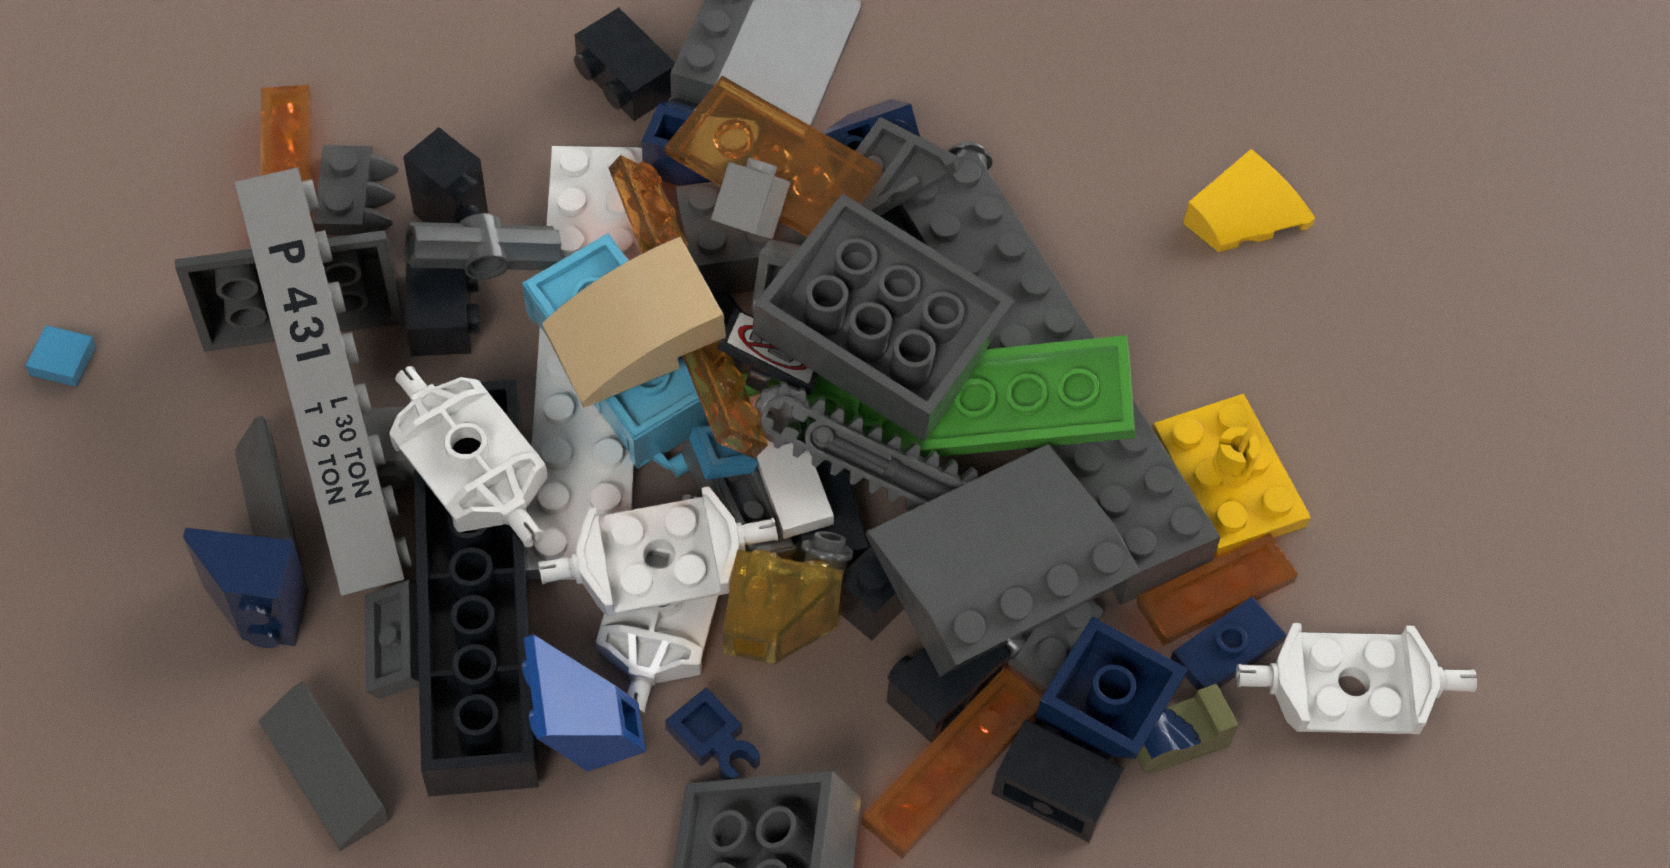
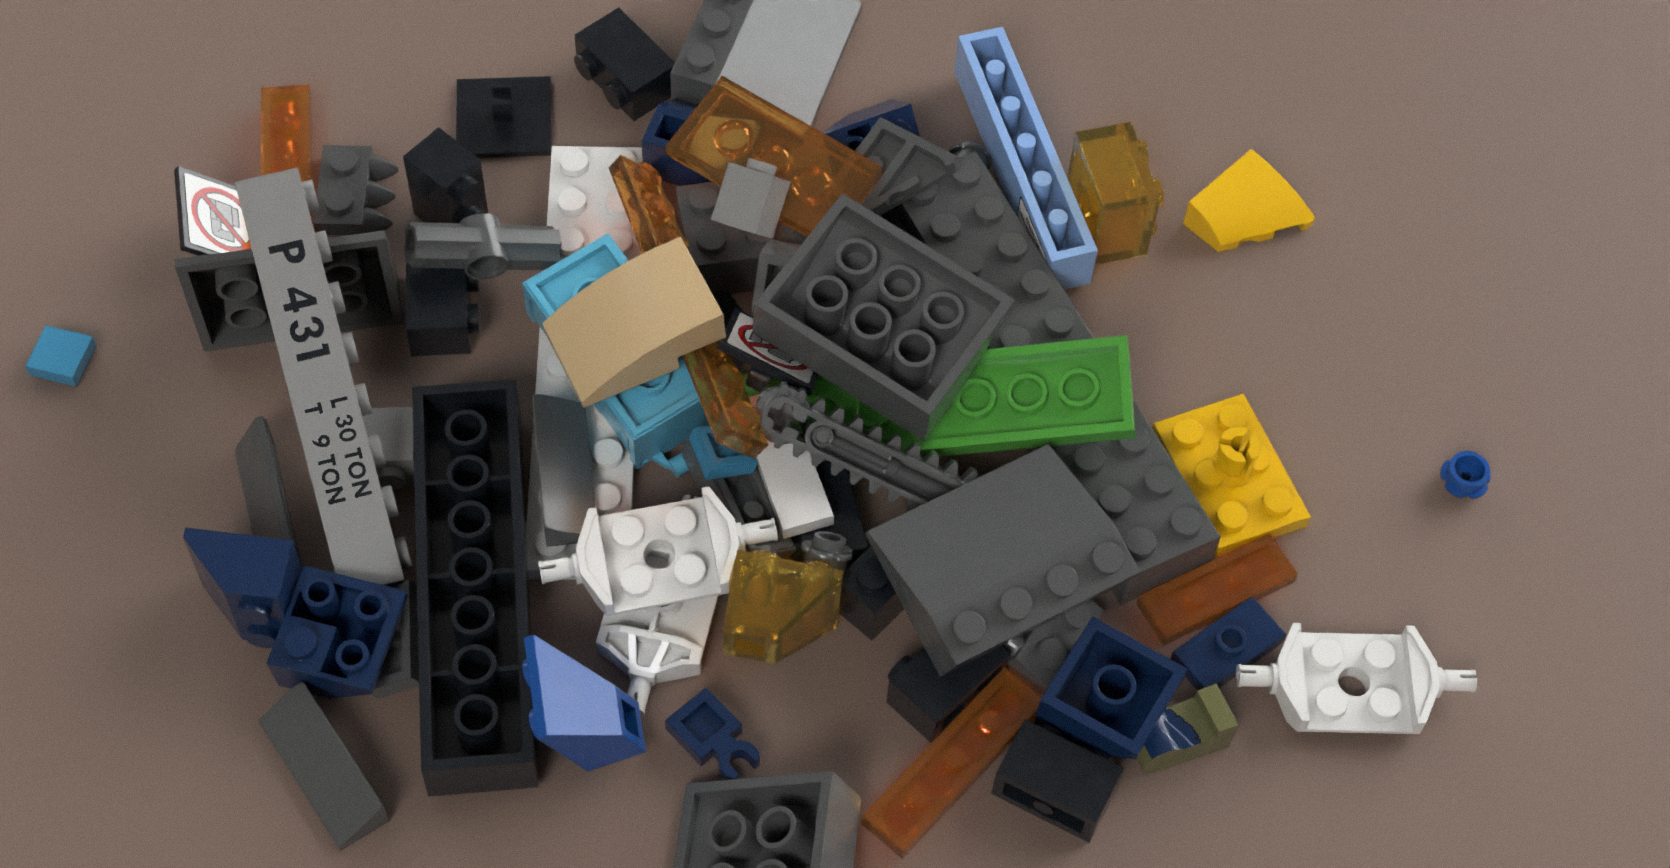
(208, 214): none -> piece
(335, 634): none -> dark blue slope
(478, 487): white plate -> none
(504, 116): none -> black piece
(563, 467): none -> dark grey slope
(1024, 155): none -> light blue brick
(1115, 190): none -> clear yellow brick
(1470, 465): none -> blue plate

